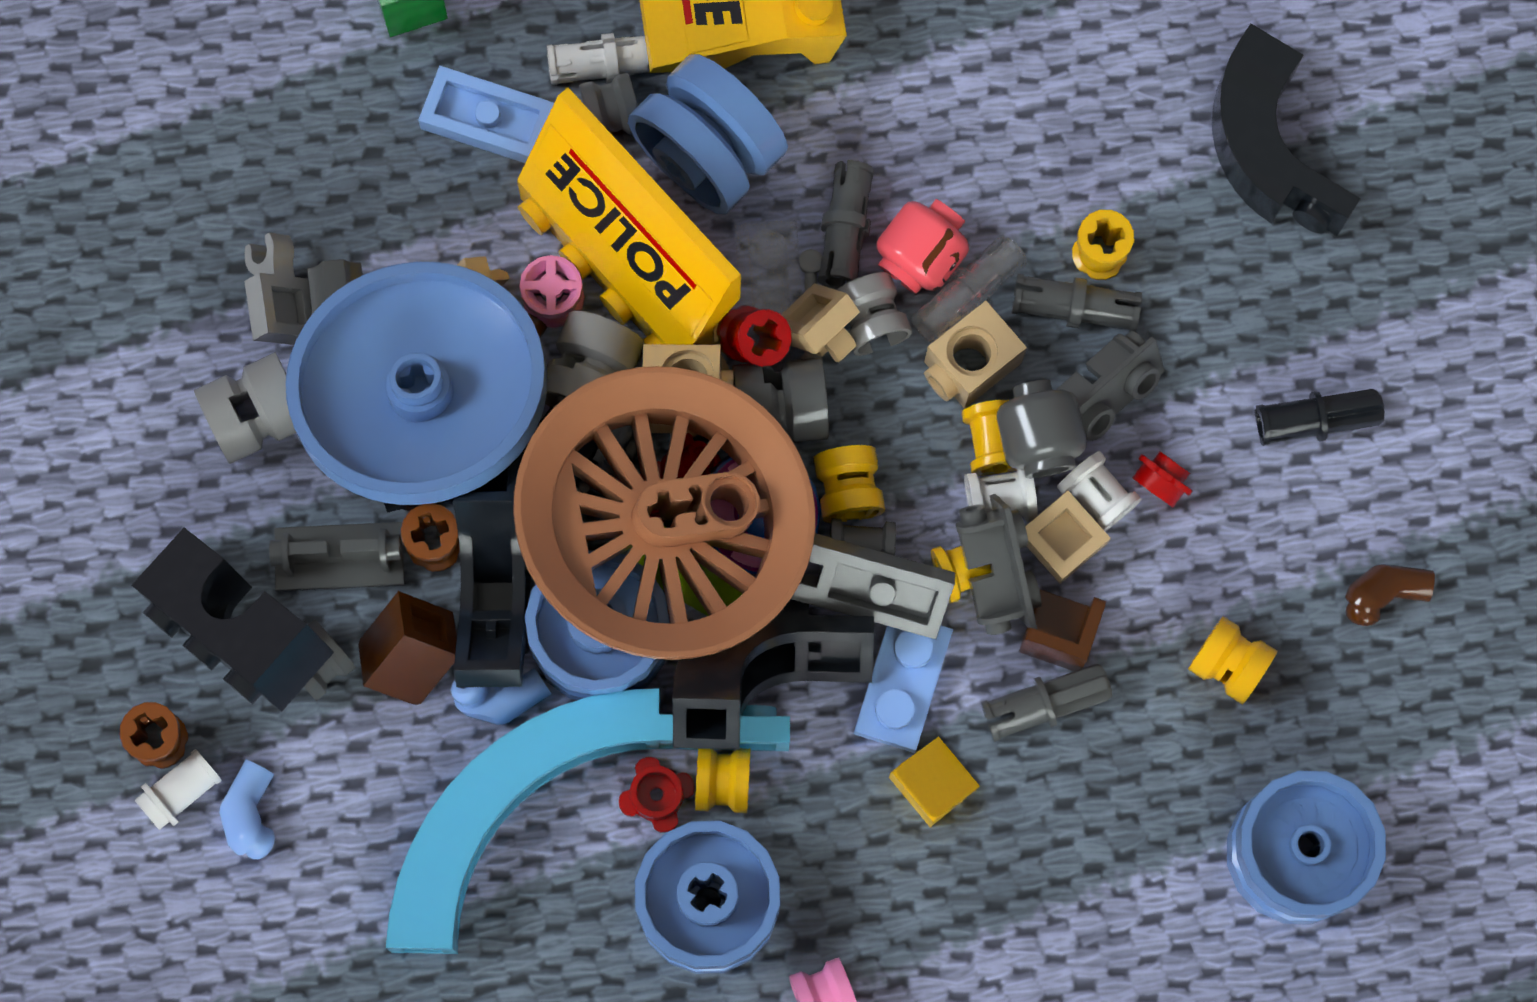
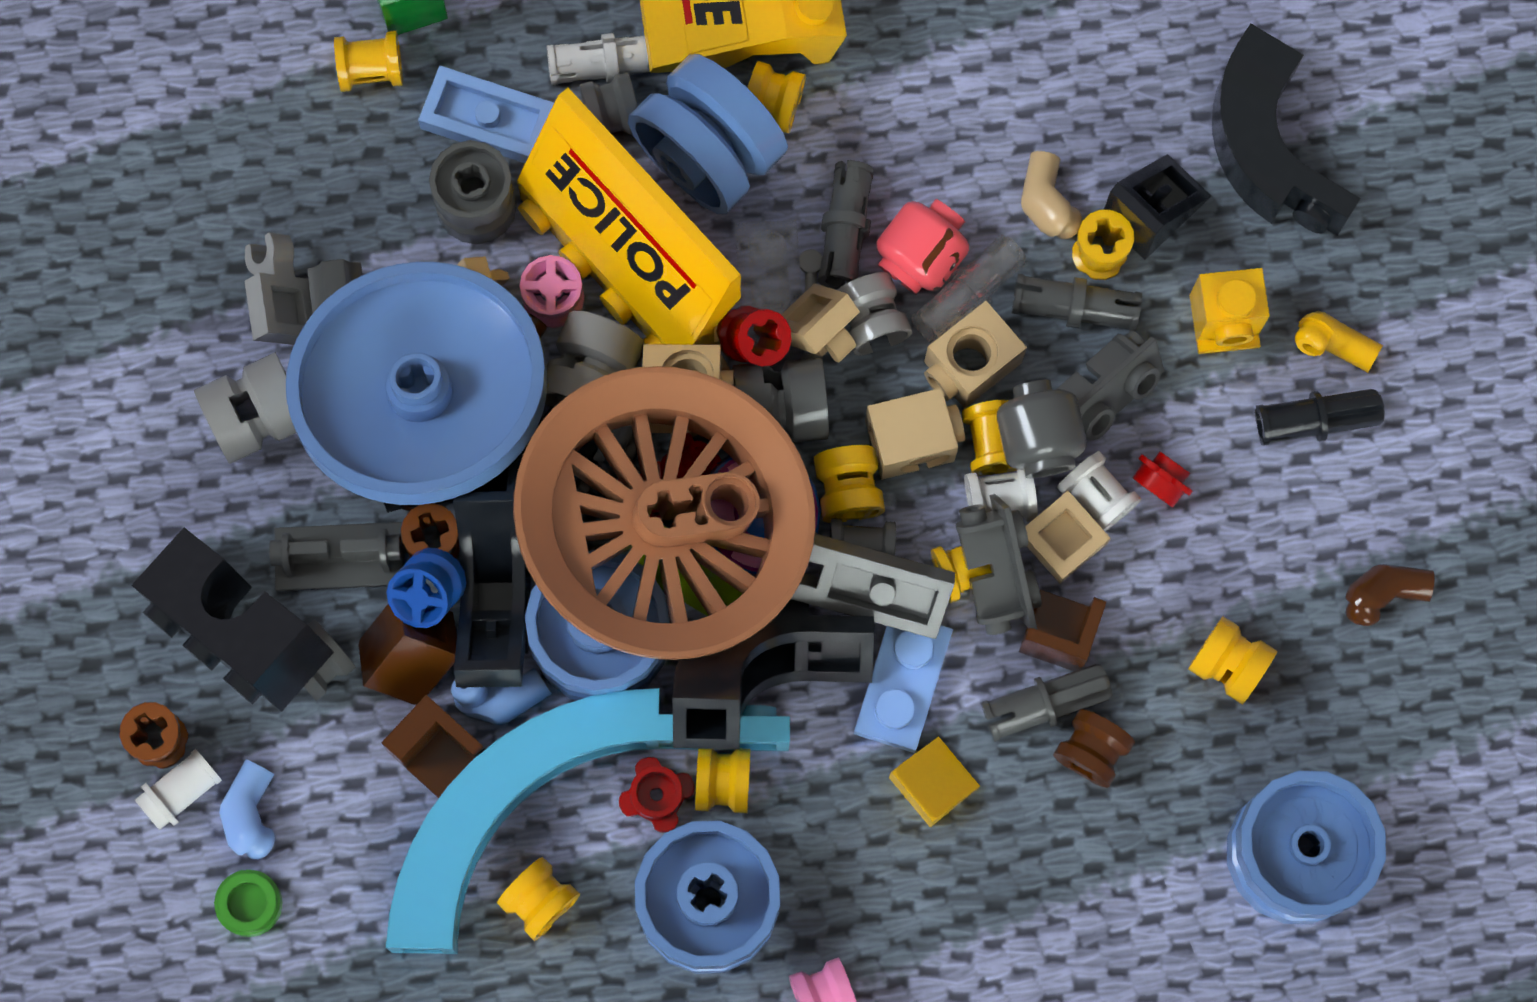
(248, 903): none -> bright green tile
(368, 61): none -> yellow bush
(411, 595): none -> blue wheel
(432, 745): none -> reddish brown panel
(476, 207): none -> dark grey wheel
(538, 898): none -> yellow wheel
(778, 92): none -> yellow wheel
(914, 432): none -> tan brick
(1043, 202): none -> tan arm
(1094, 748): none -> reddish brown wheel
(1156, 202): none -> black slope
(1229, 310): none -> yellow brick
(1323, 332): none -> yellow arm

